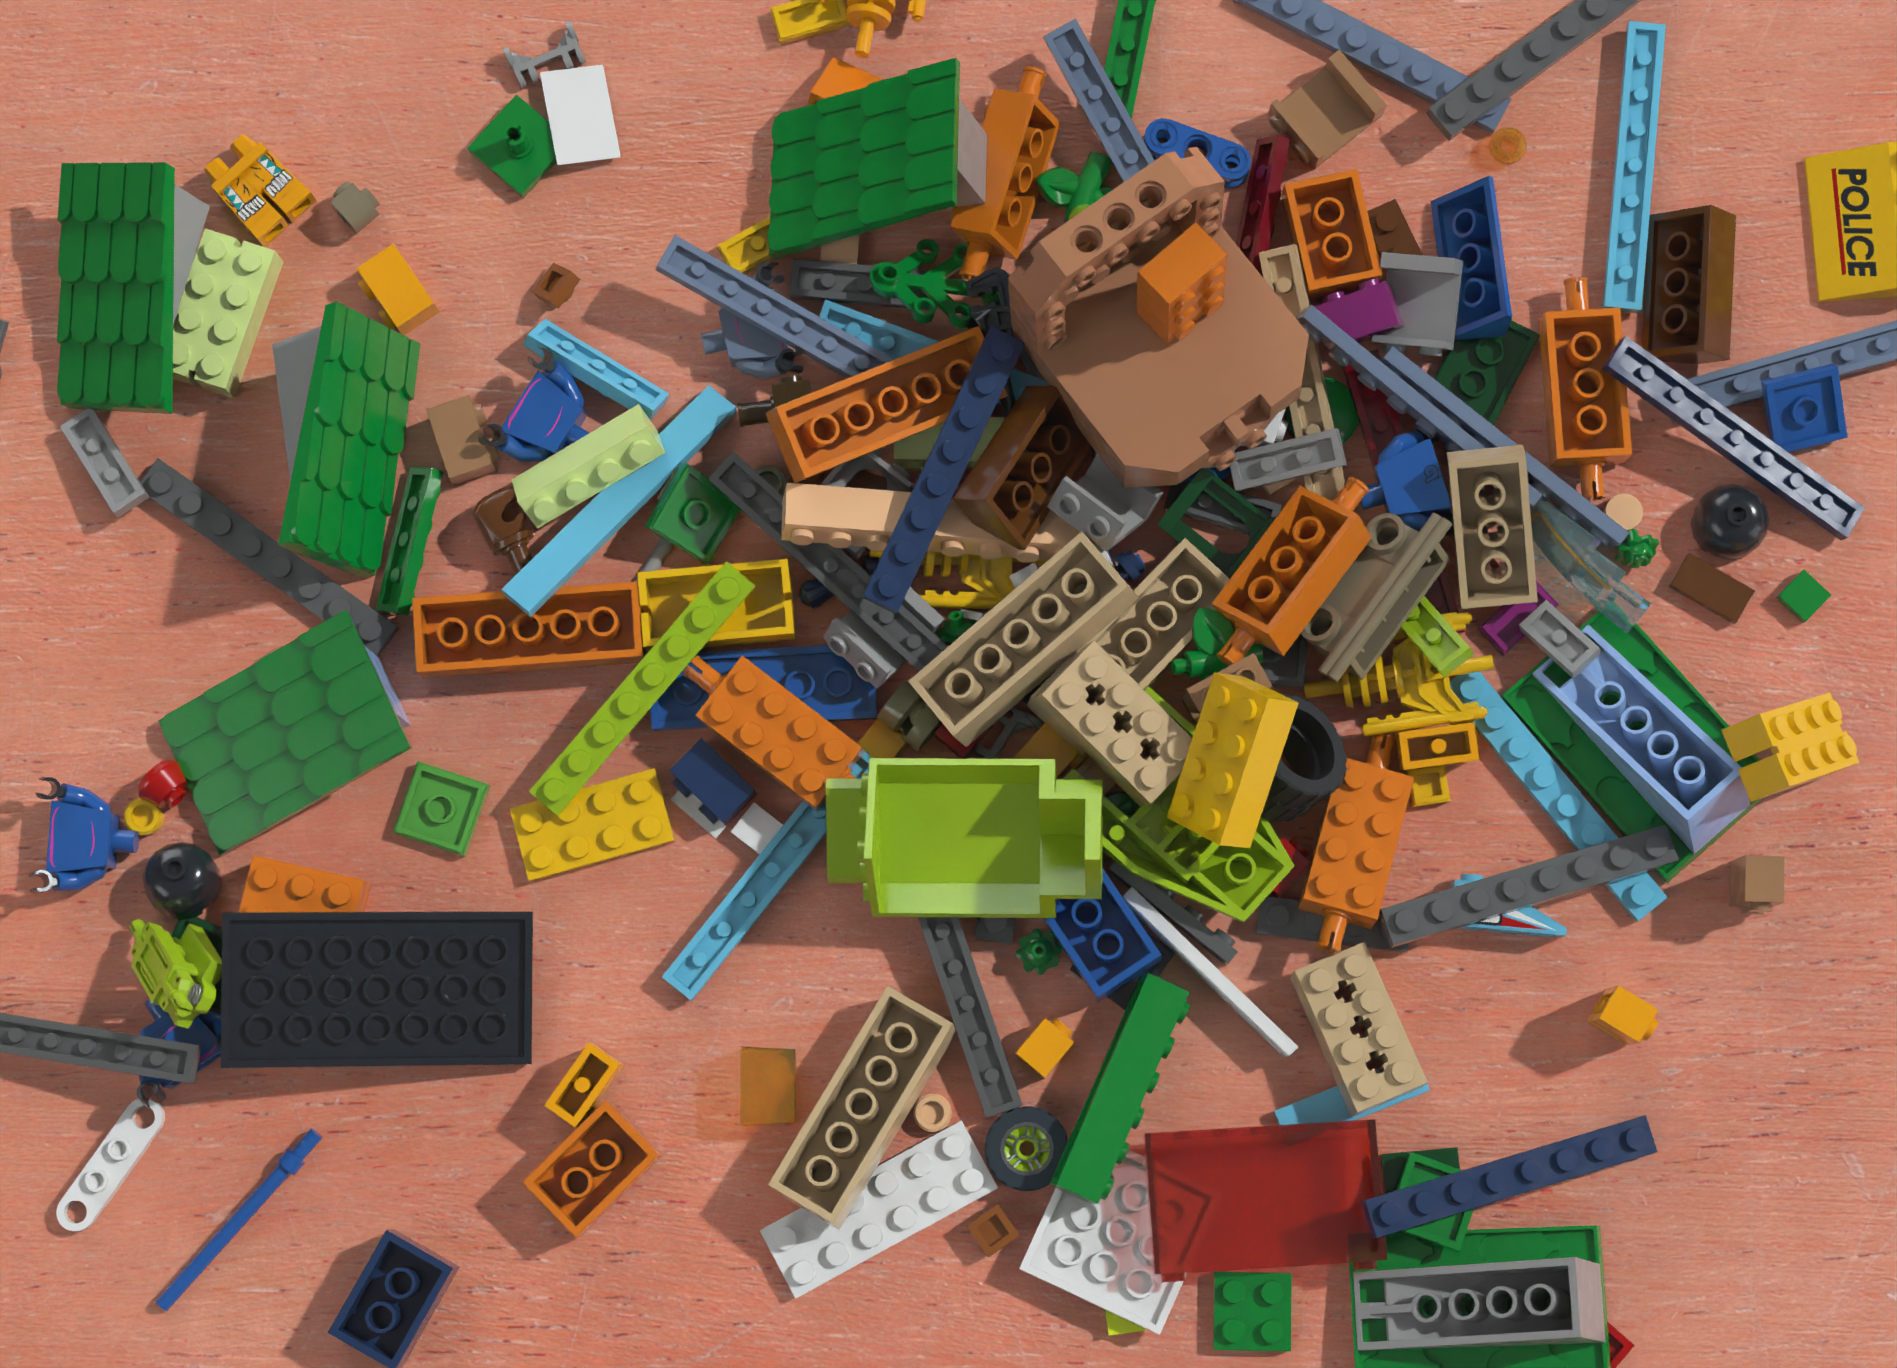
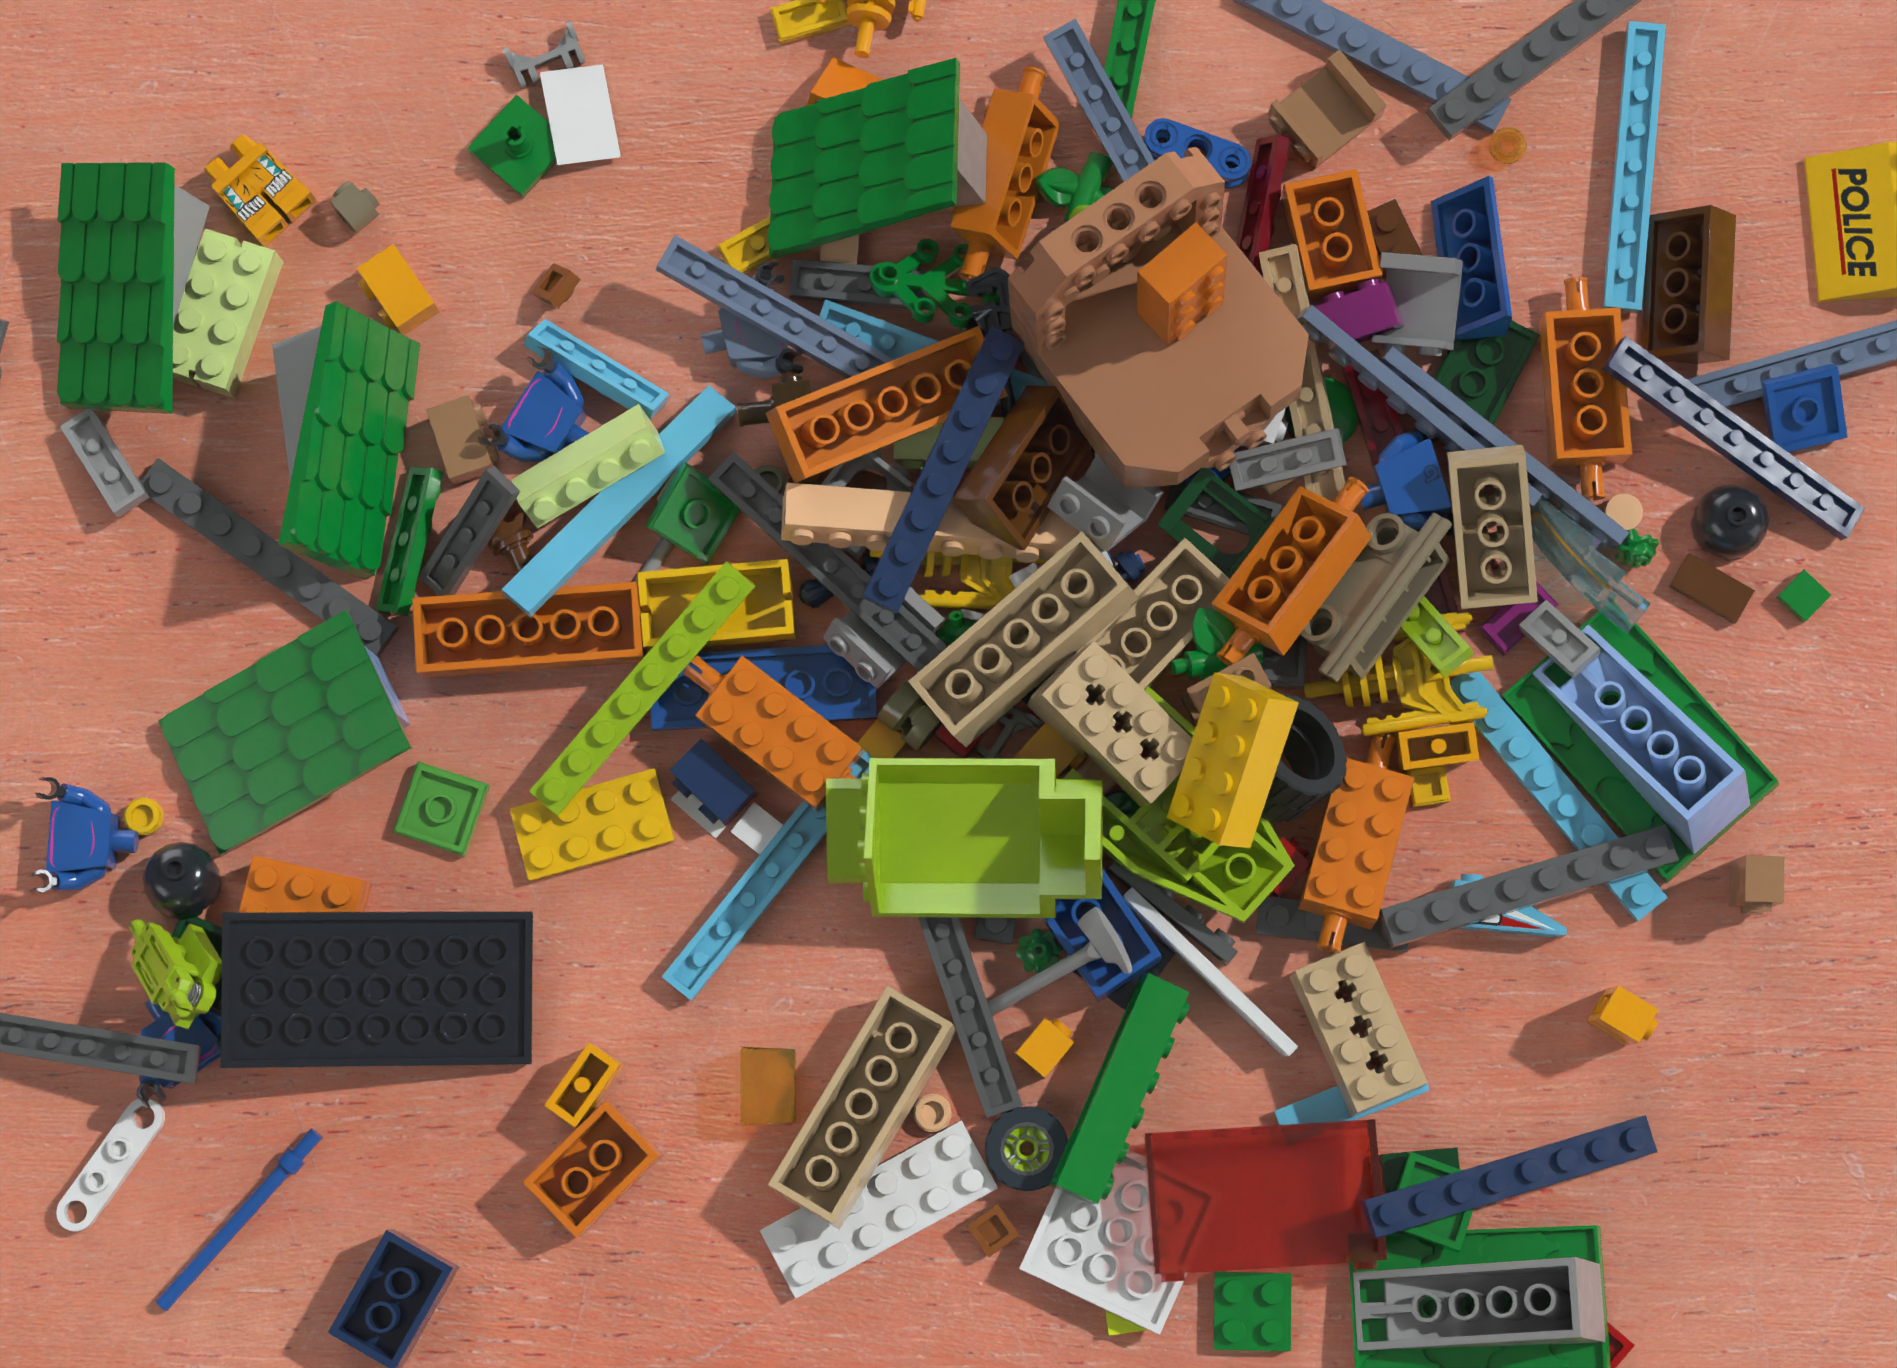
(163, 785): red cone -> none
(469, 532): none -> dark grey plate
(1103, 944): none -> light grey piece
(1803, 743): yellow piece -> none

